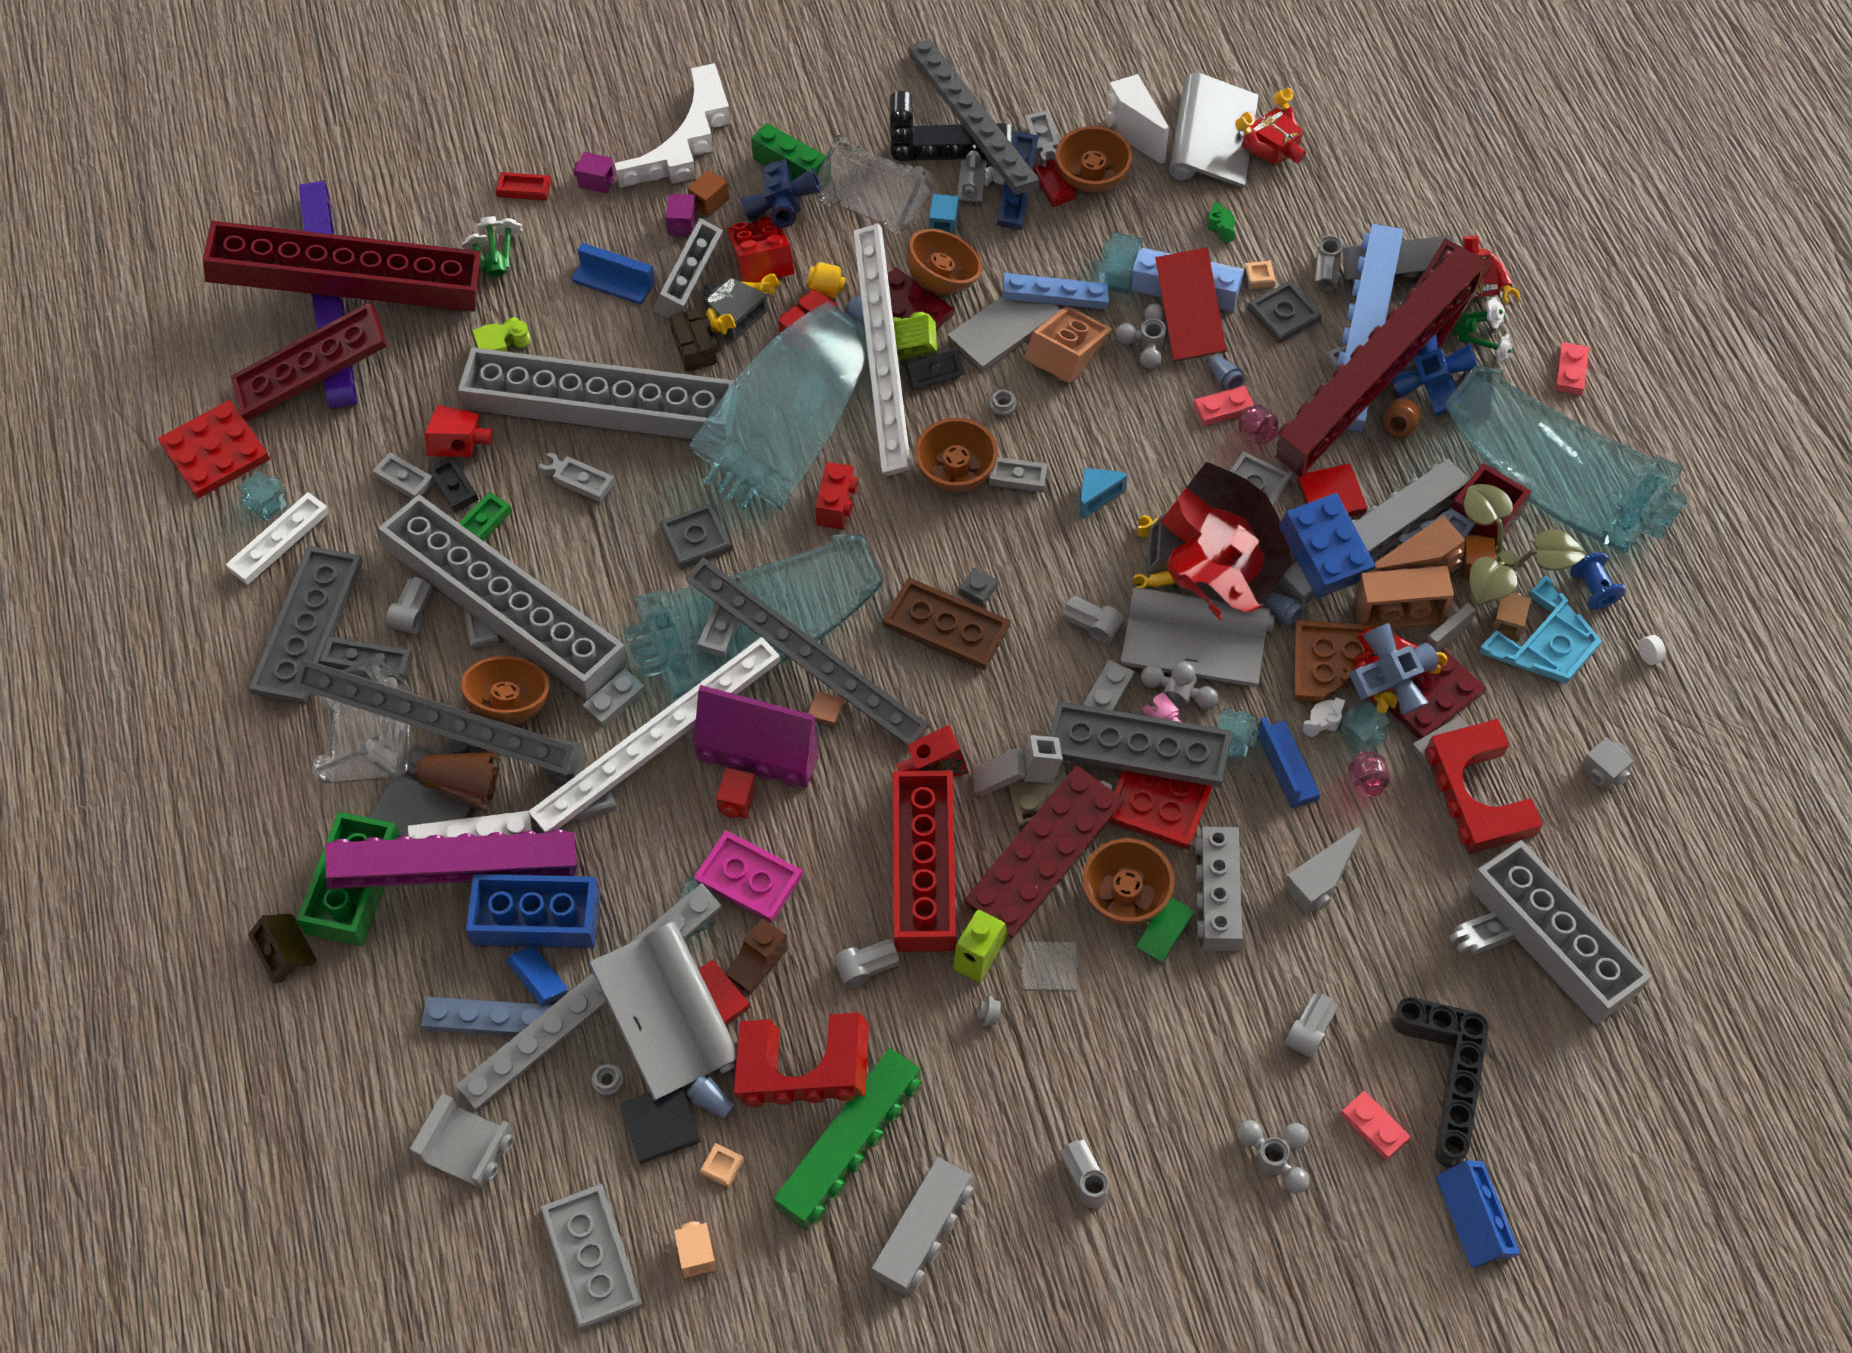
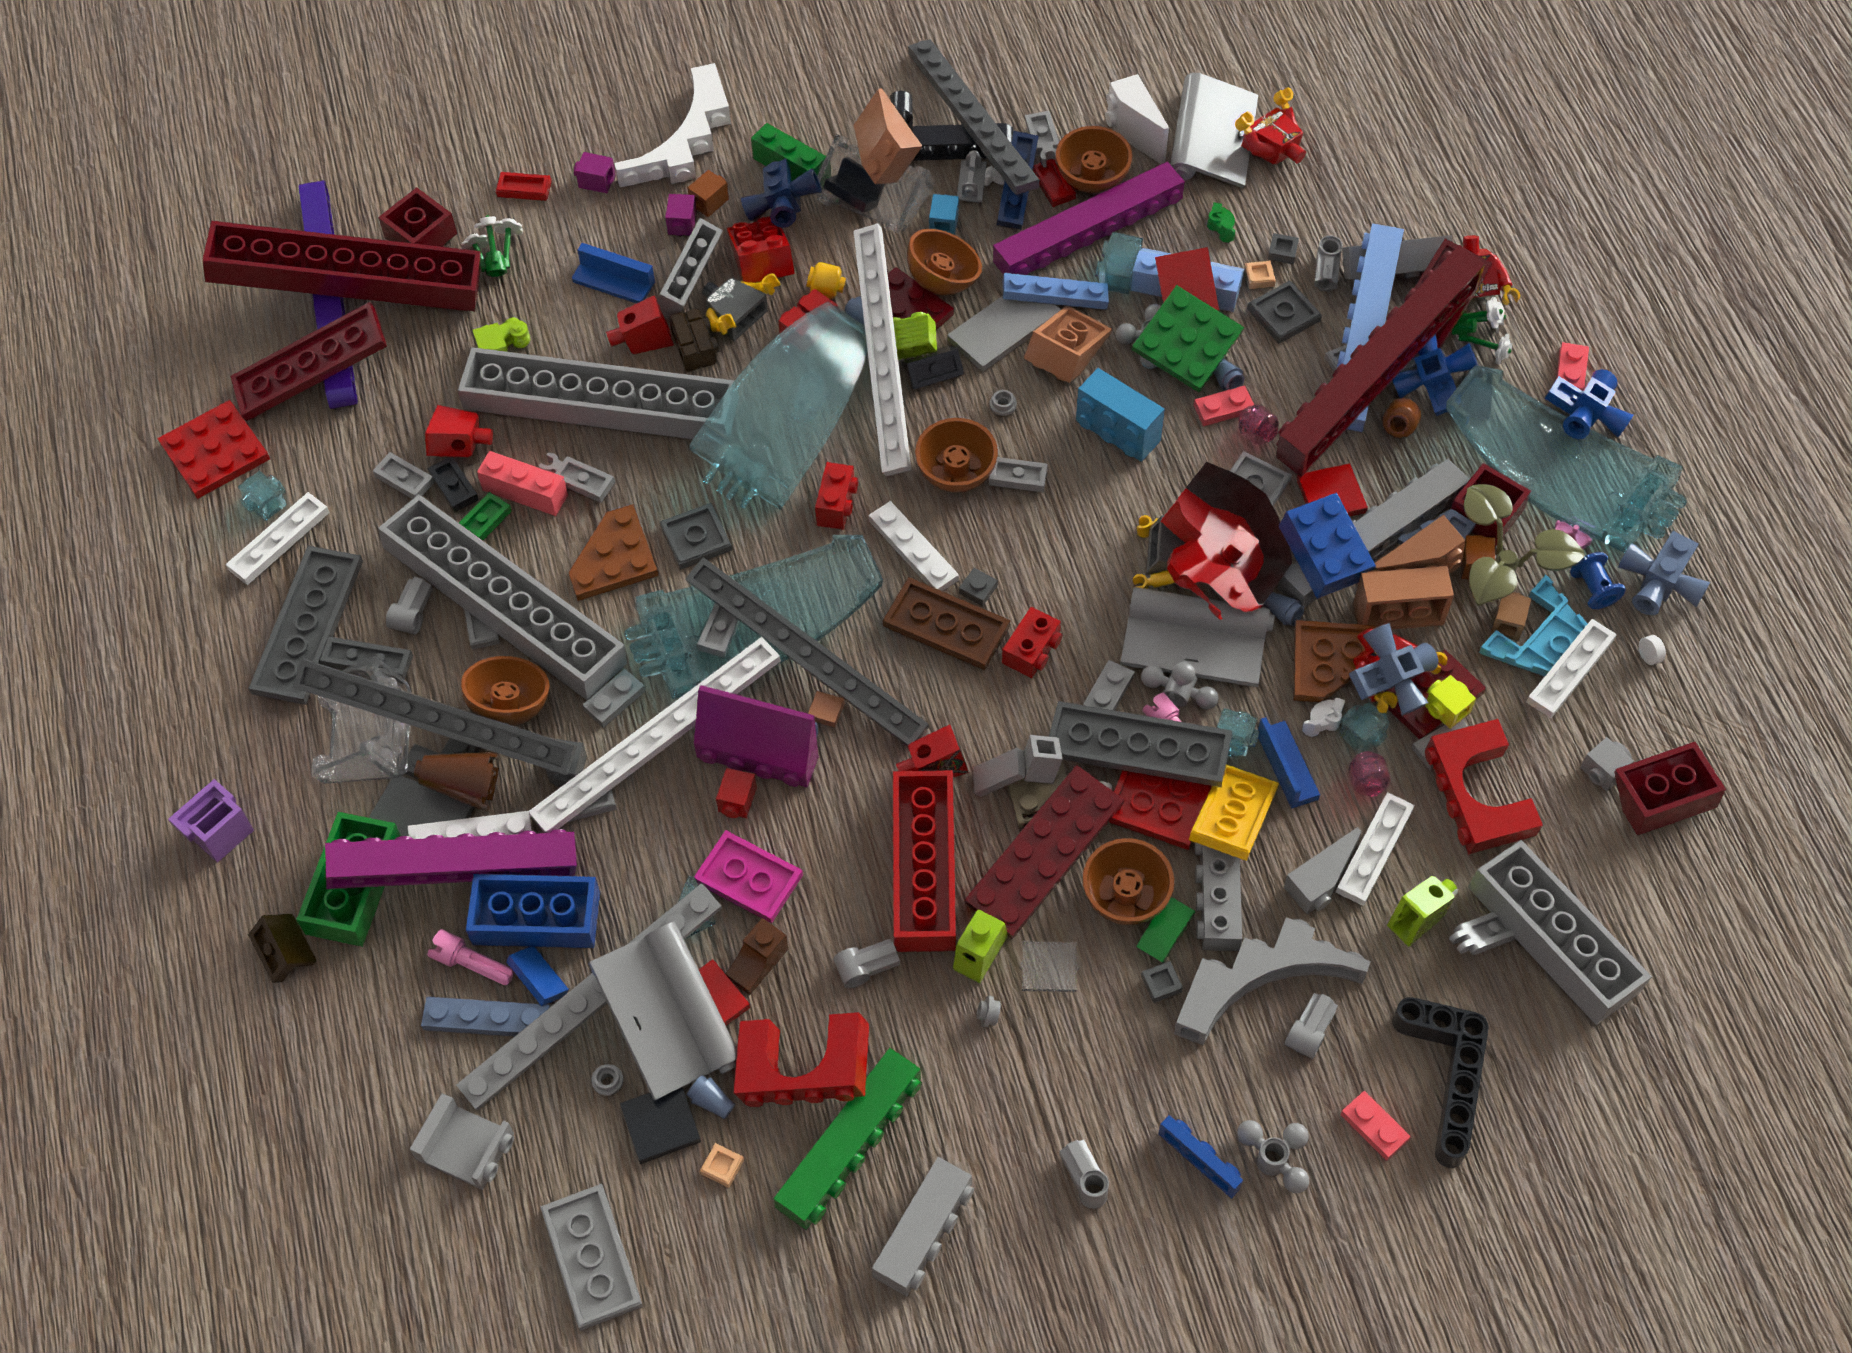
(212, 821): none -> medium lavender plate
(418, 221): none -> dark red brick
(453, 951): none -> bright pink piece
(522, 483): none -> coral brick
(613, 556): none -> dark orange plate
(642, 328): none -> red torso
(695, 1249): light nougat brick -> none
(854, 186): none -> black panel
(884, 140): none -> nougat slope
(913, 547): none -> white plate
(1031, 642): none -> red brick
(1089, 221): none -> magenta brick
(1100, 488): dark azure slope -> none
(1100, 622): light grey piece -> none
(1119, 414): none -> dark azure brick
(1161, 982): none -> dark grey plate
(1187, 338): none -> green plate
(1201, 1156): none -> blue plate
(1234, 813): none -> yellow tile
(1256, 964): none -> light grey arch
(1283, 248): none -> dark grey plate
(1375, 849): none -> white plate
(1427, 900): none -> lime torso
(1449, 701): none -> neon yellow brick
(1451, 627): light grey tile -> none
(1477, 1213): blue panel -> none
(1571, 668): none -> white plate
(1581, 538): none -> bright pink piece
(1589, 404): none -> blue brick
(1664, 574): none -> sand blue brick
(1668, 788): none -> dark red slope

